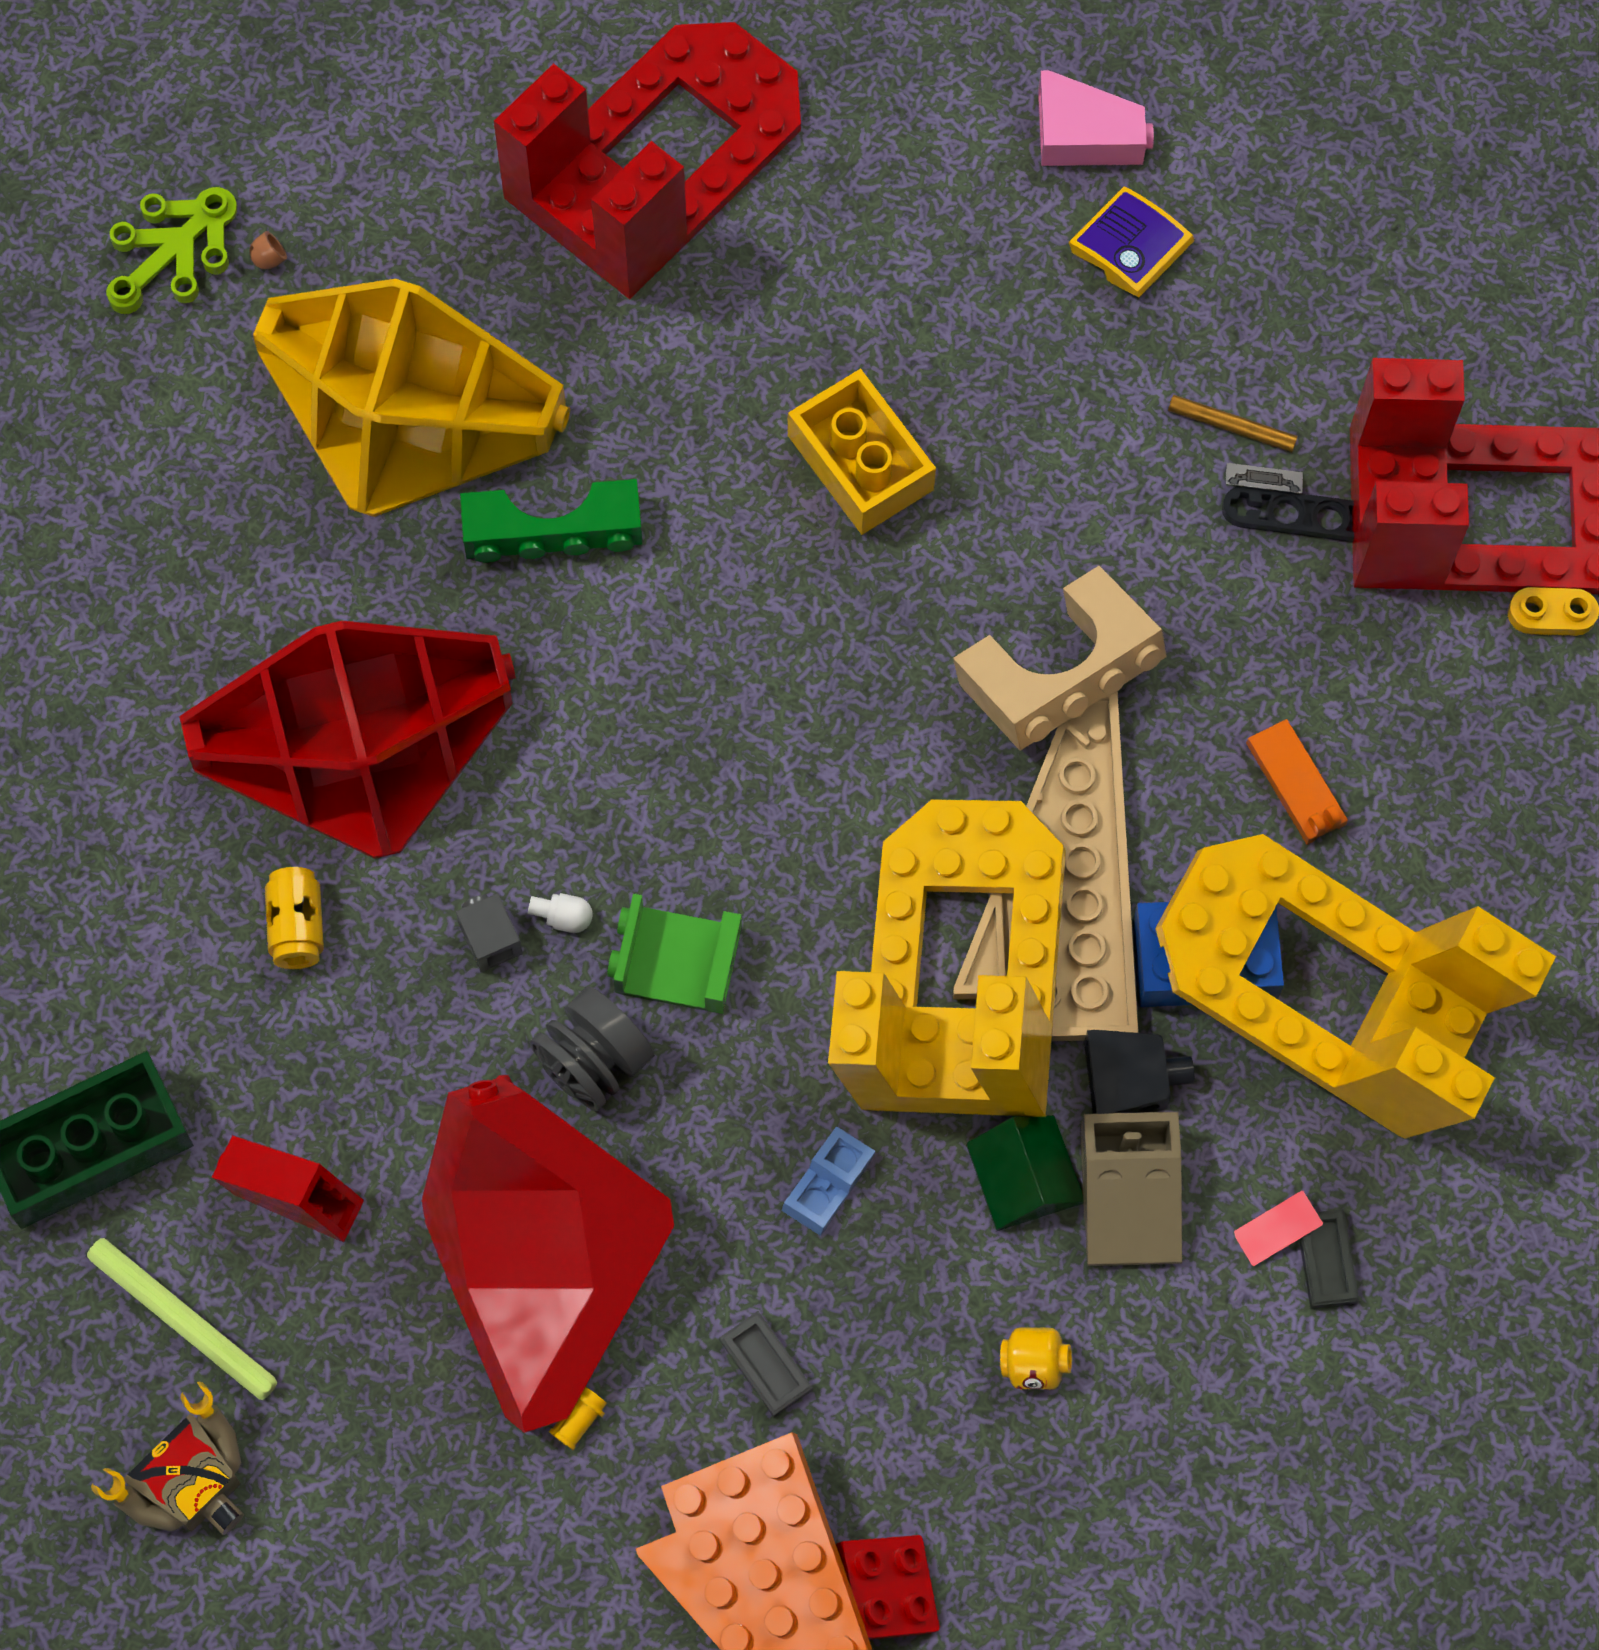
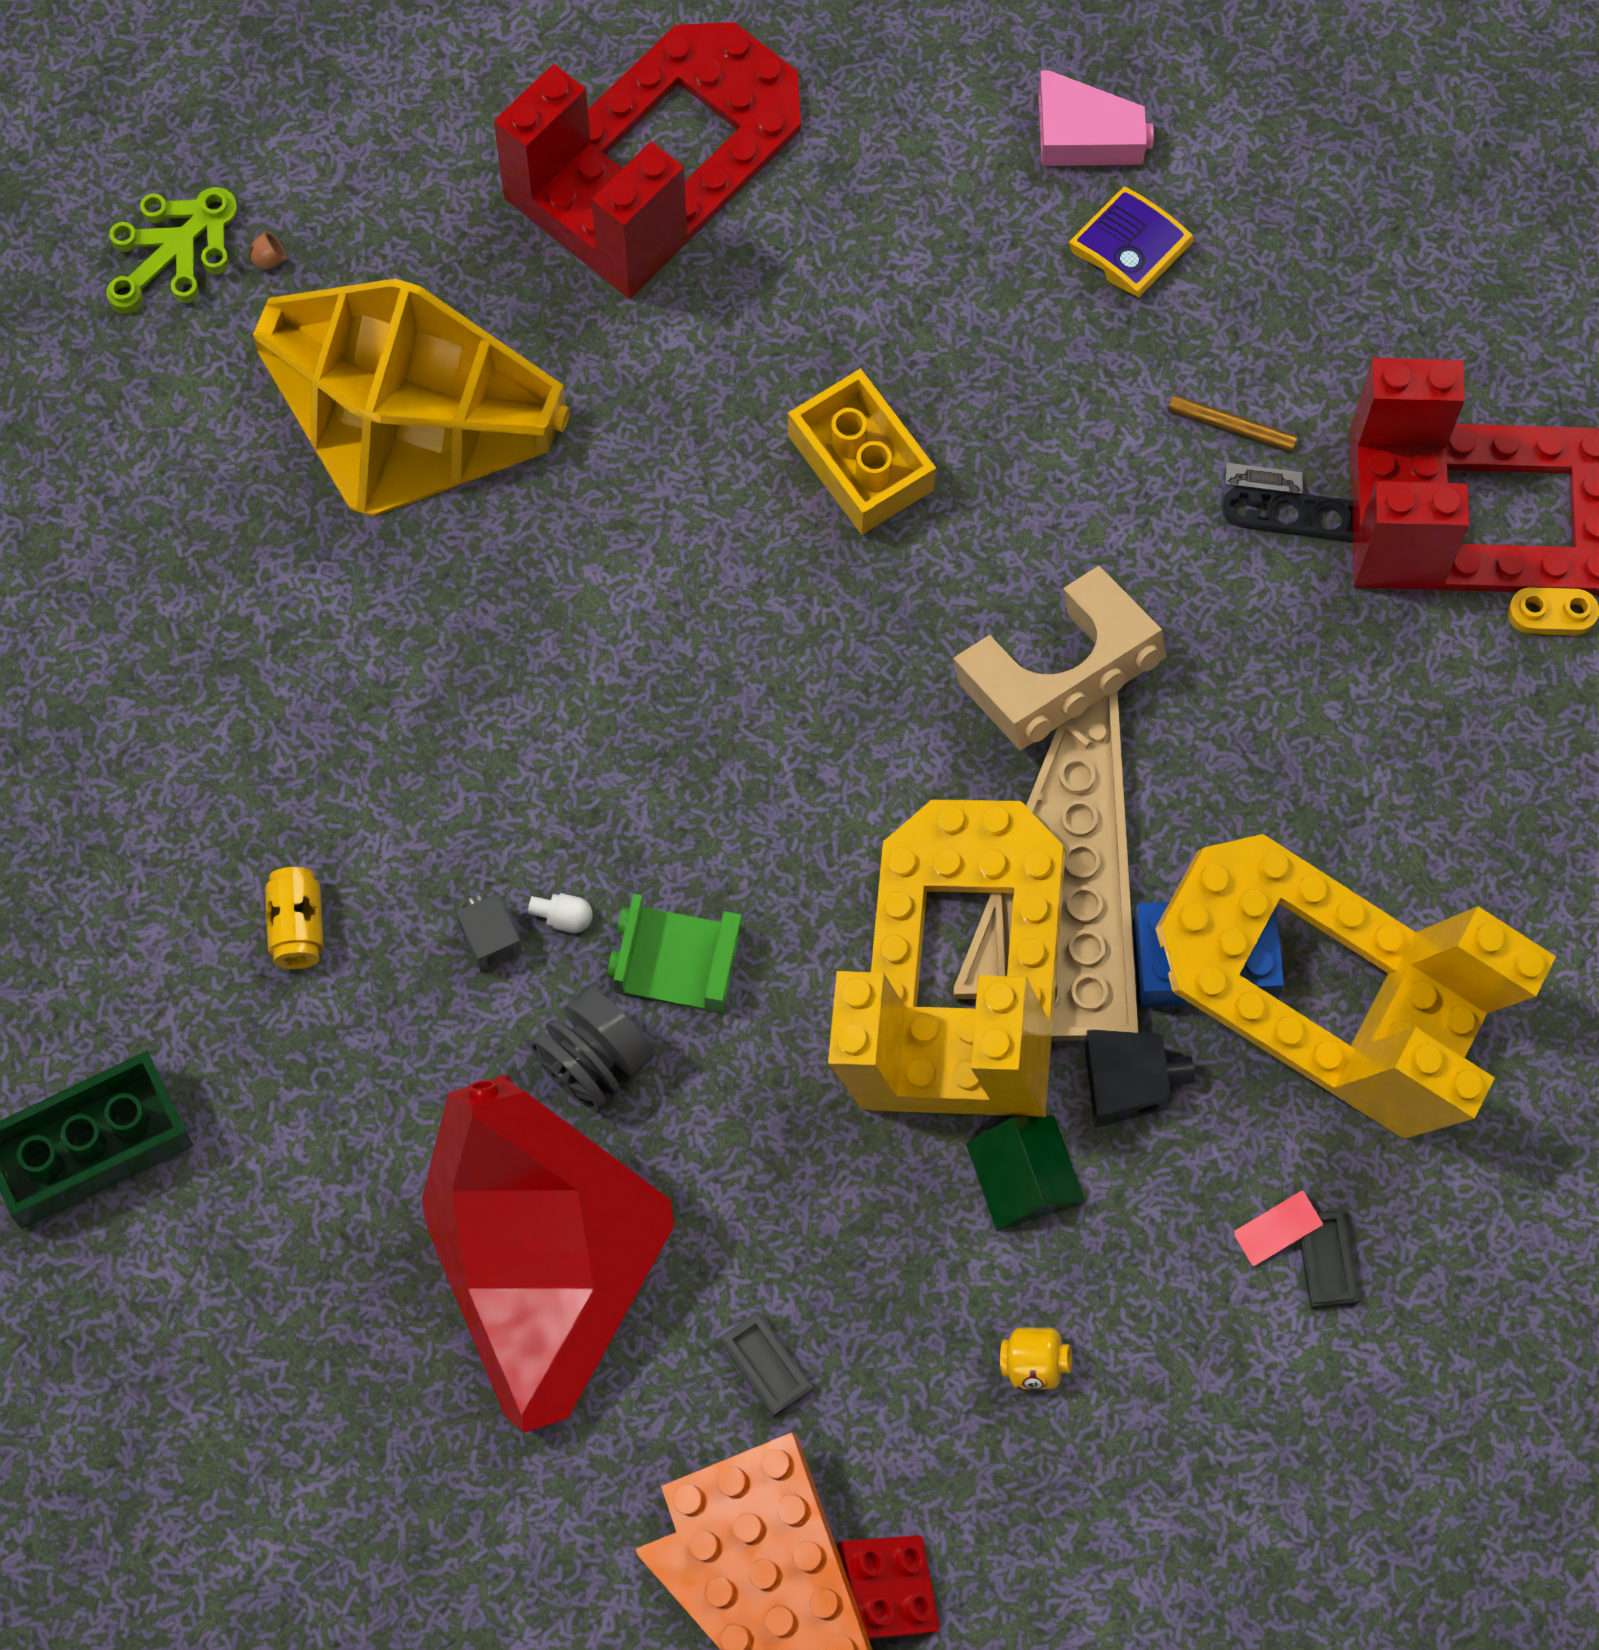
(182, 1319): yellowish green axle -> none
(184, 1475): torso -> none
(288, 1187): red slope -> none
(354, 727): red panel -> none
(582, 1416): yellow pin -> none
(604, 519): green arch -> none
(828, 1180): medium blue slope -> none
(1132, 1188): dark tan slope -> none
(1296, 781): orange hinge -> none

